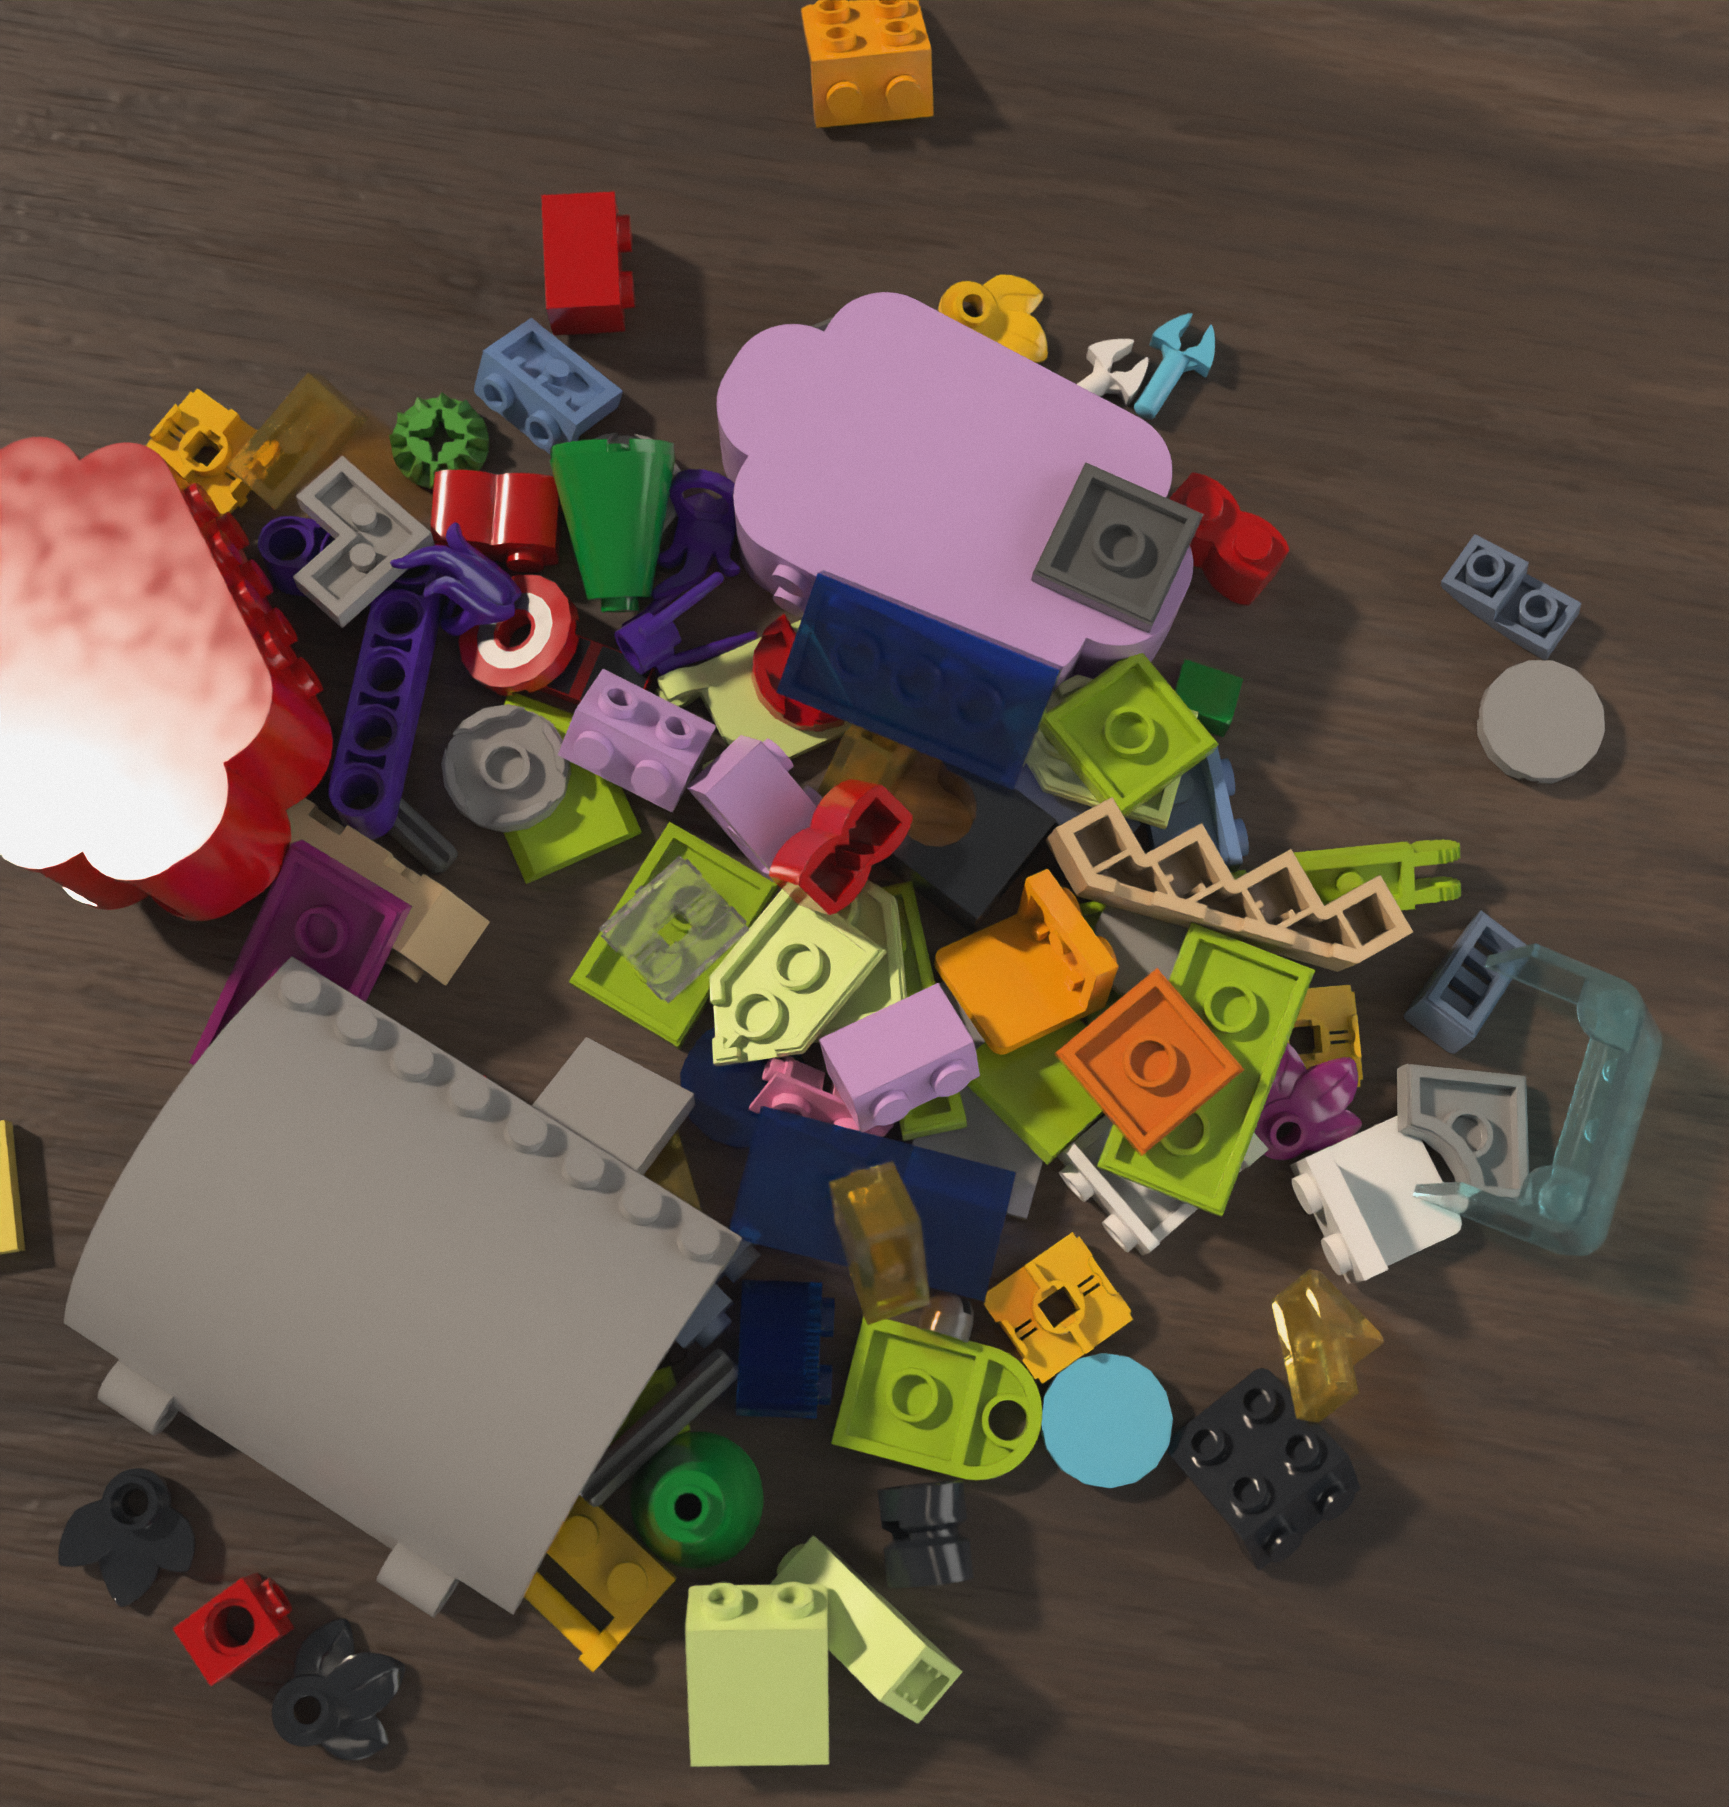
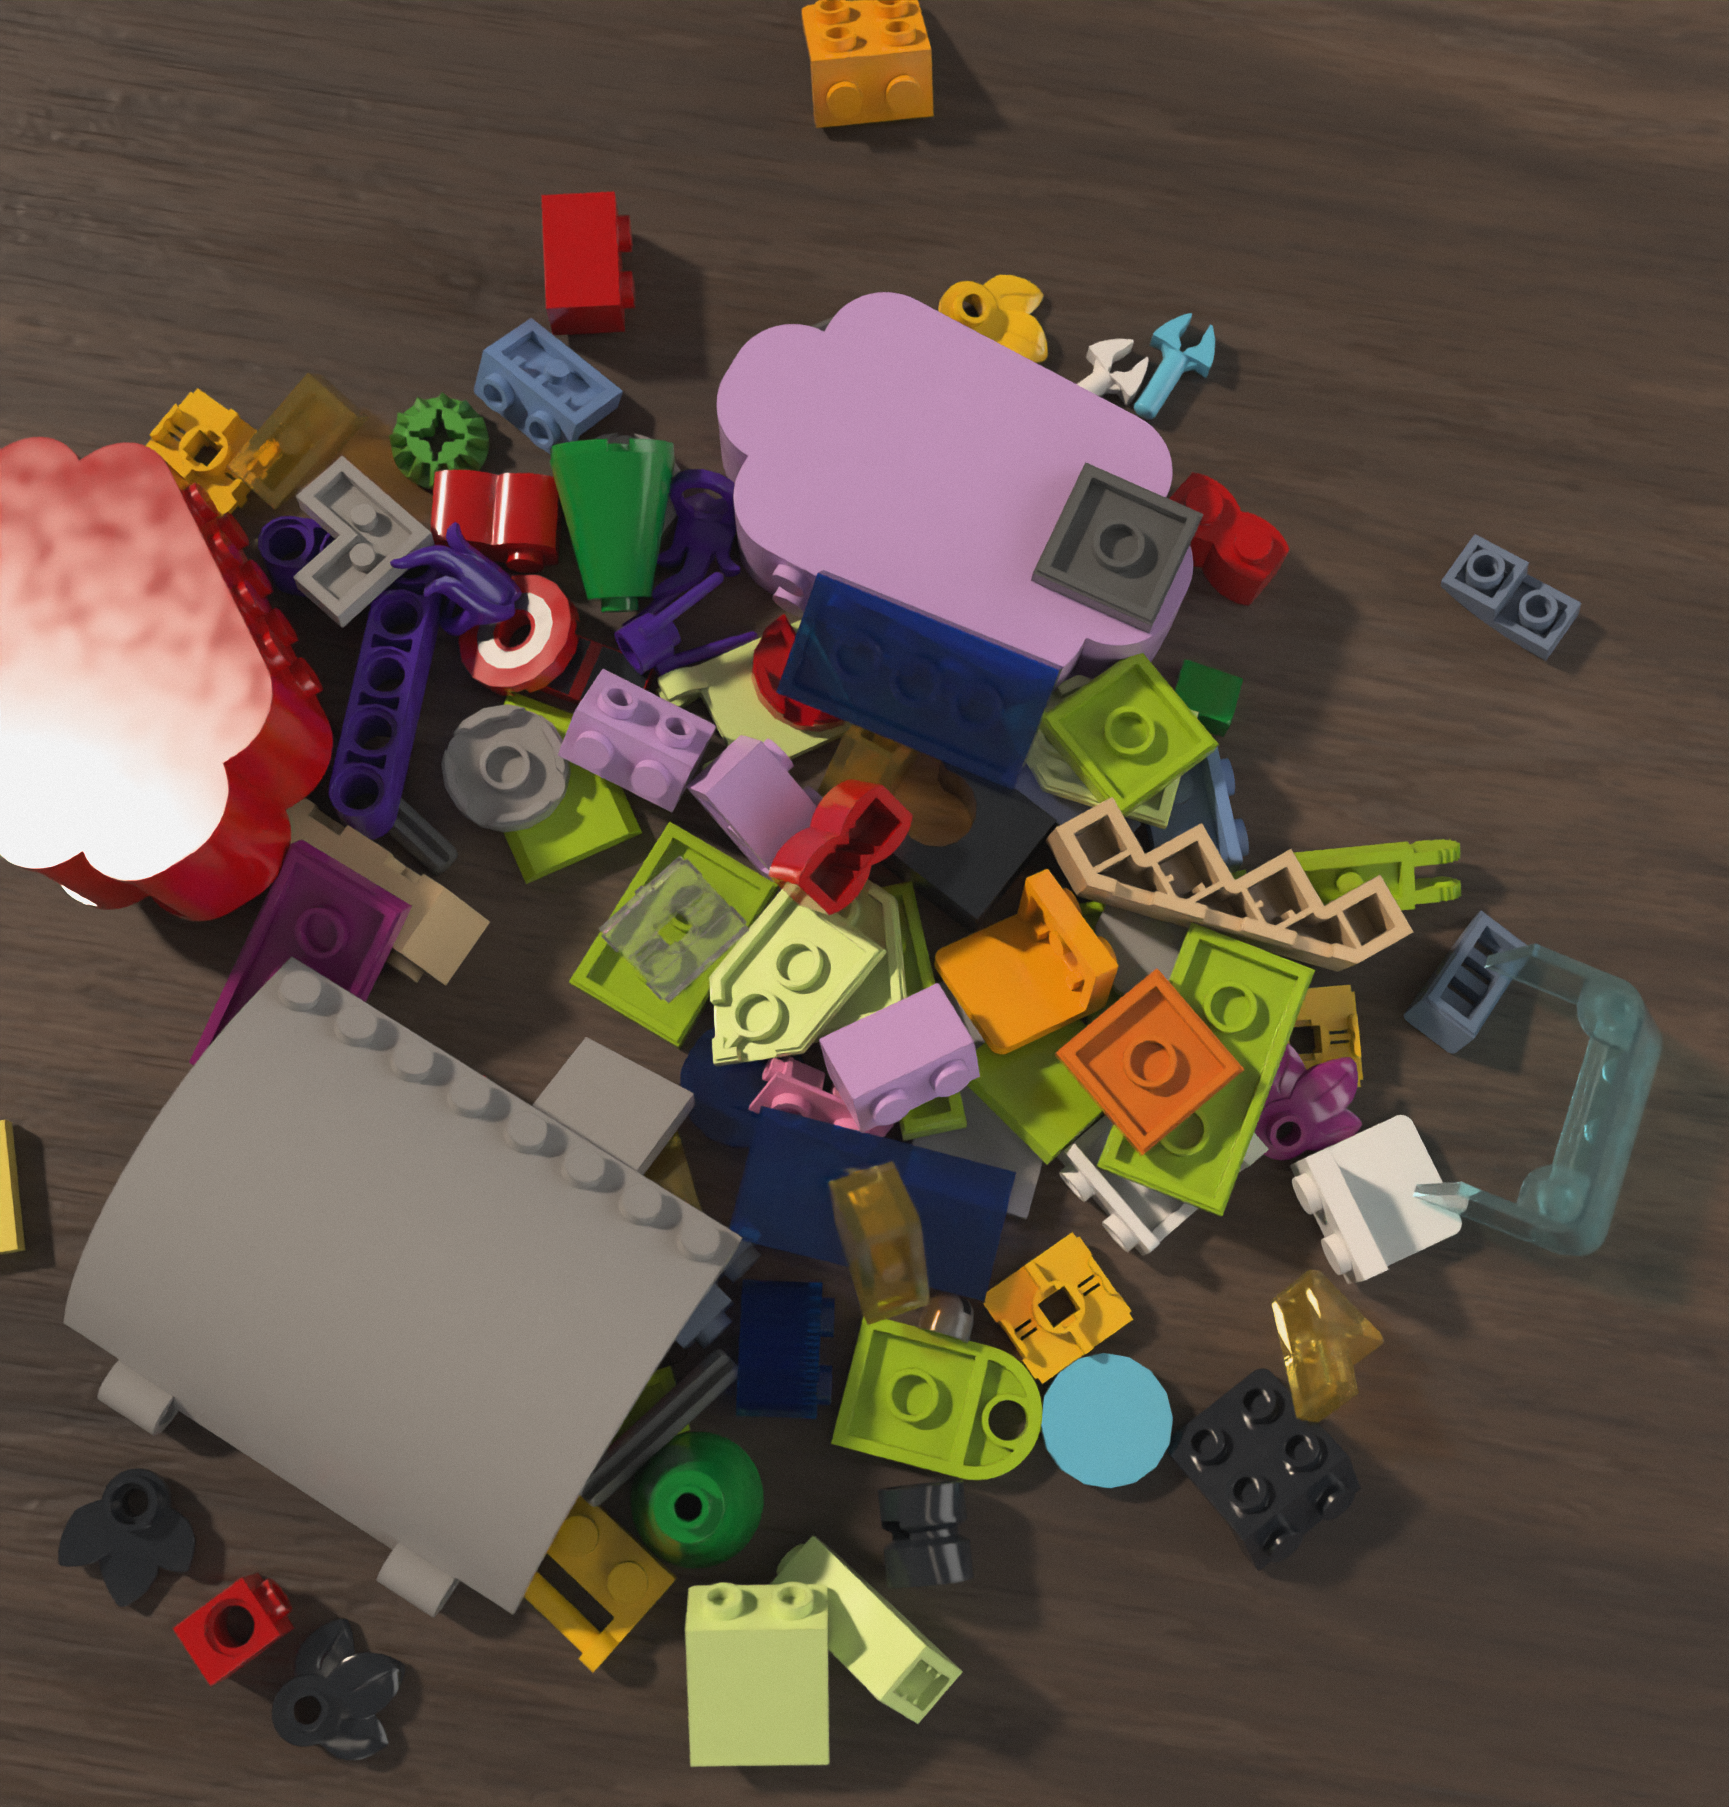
(1472, 1121): light grey tile -> none
(1540, 721): light grey tile -> none

